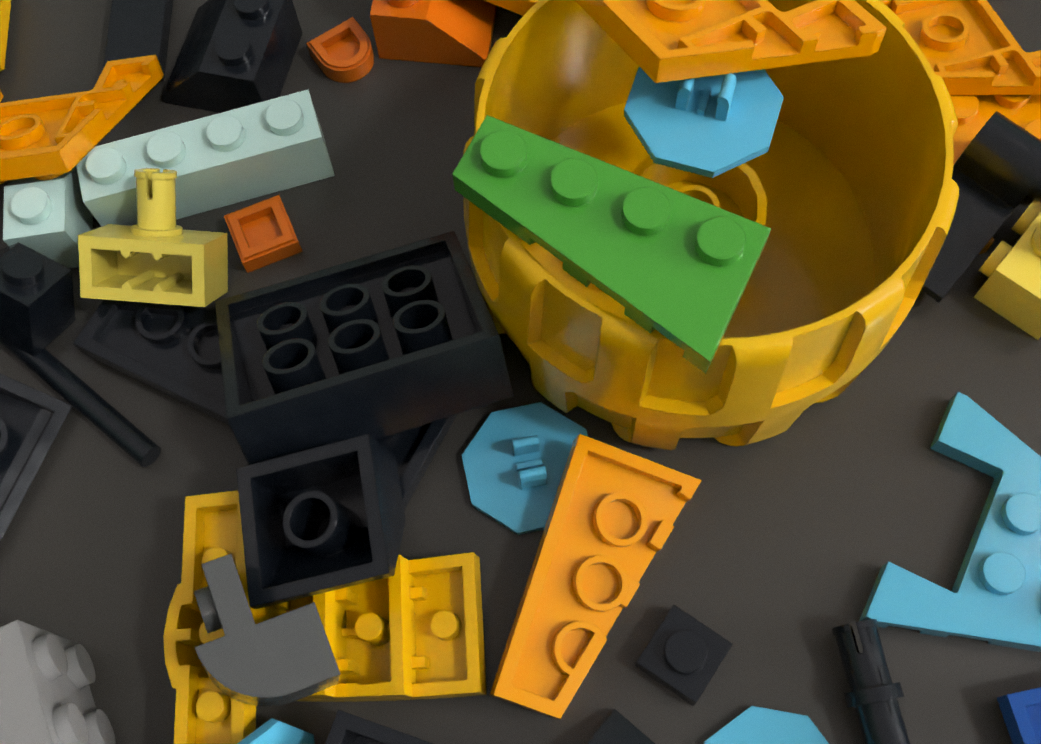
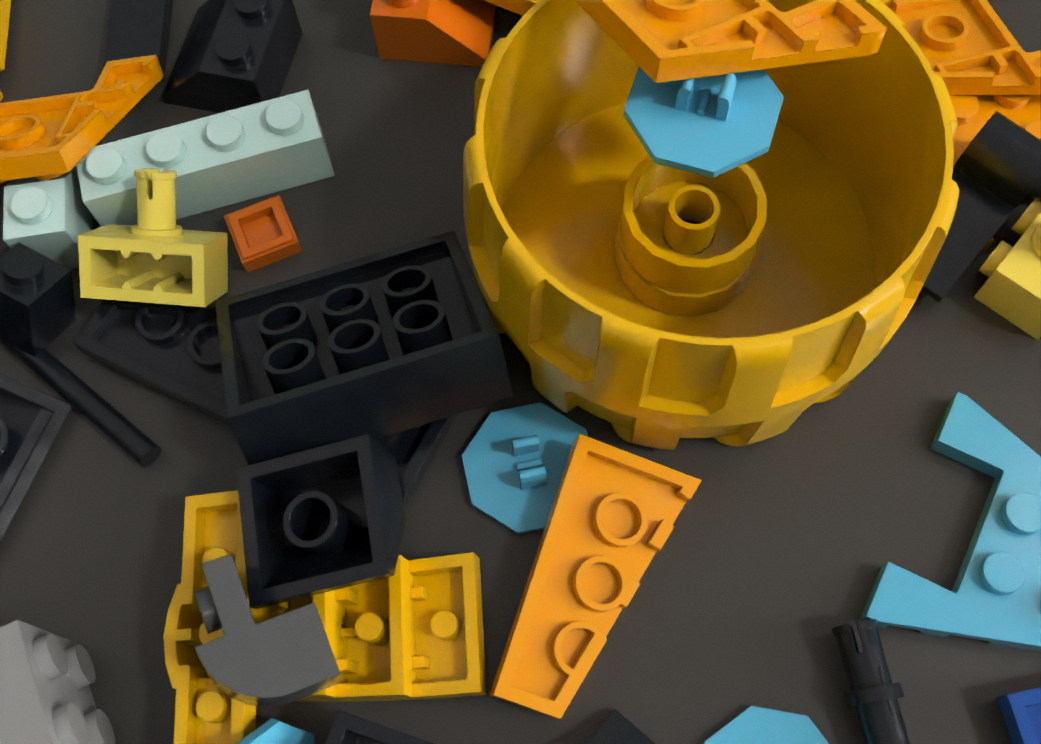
(343, 52): orange tile -> none
(642, 243): bright green wing -> none
(683, 655): black plate -> none

